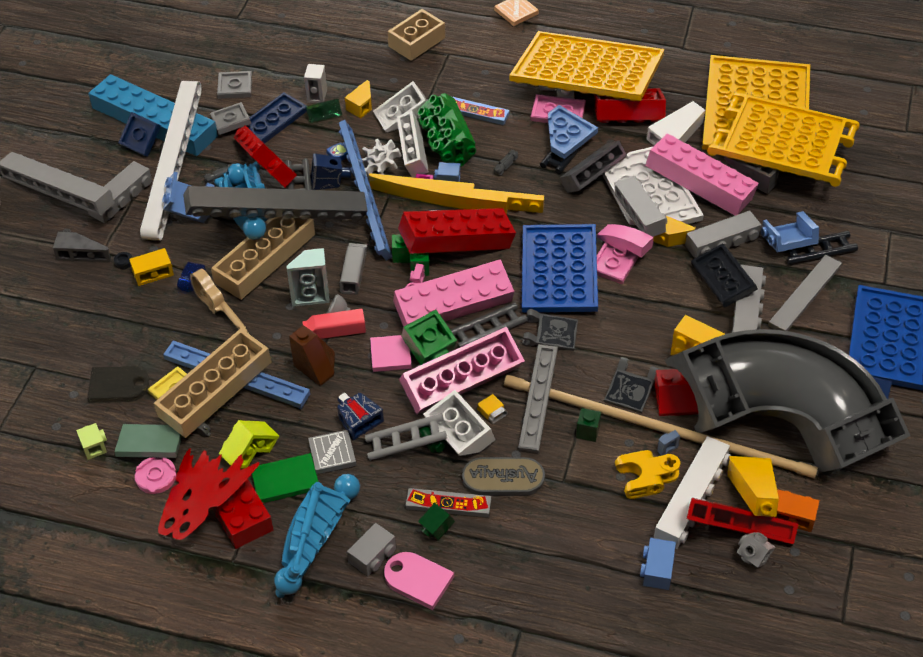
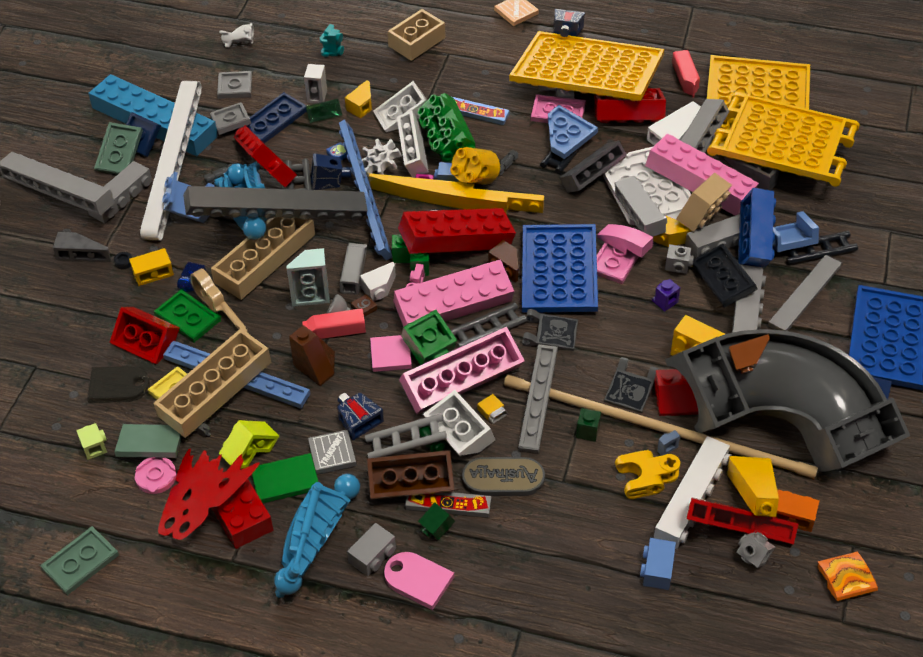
(79, 560): none -> sand green tile
(118, 148): none -> sand green tile
(143, 334): none -> red slope
(188, 314): none -> green tile
(242, 33): none -> white animal
(331, 42): none -> teal piece
(364, 303): none -> reddish brown tile
(378, 281): none -> white slope
(410, 475): none -> reddish brown slope
(475, 166): none -> yellow cylinder
(508, 256): none -> reddish brown slope
(568, 22): none -> dark blue torso
(664, 292): none -> dark purple brick
(679, 259): none -> light grey brick
(686, 72): none -> coral piece
(704, 125): none -> light grey brick
(704, 202): none -> tan brick
(748, 353): none -> dark orange slope
(756, 228): none -> blue brick
(847, 576): none -> slope

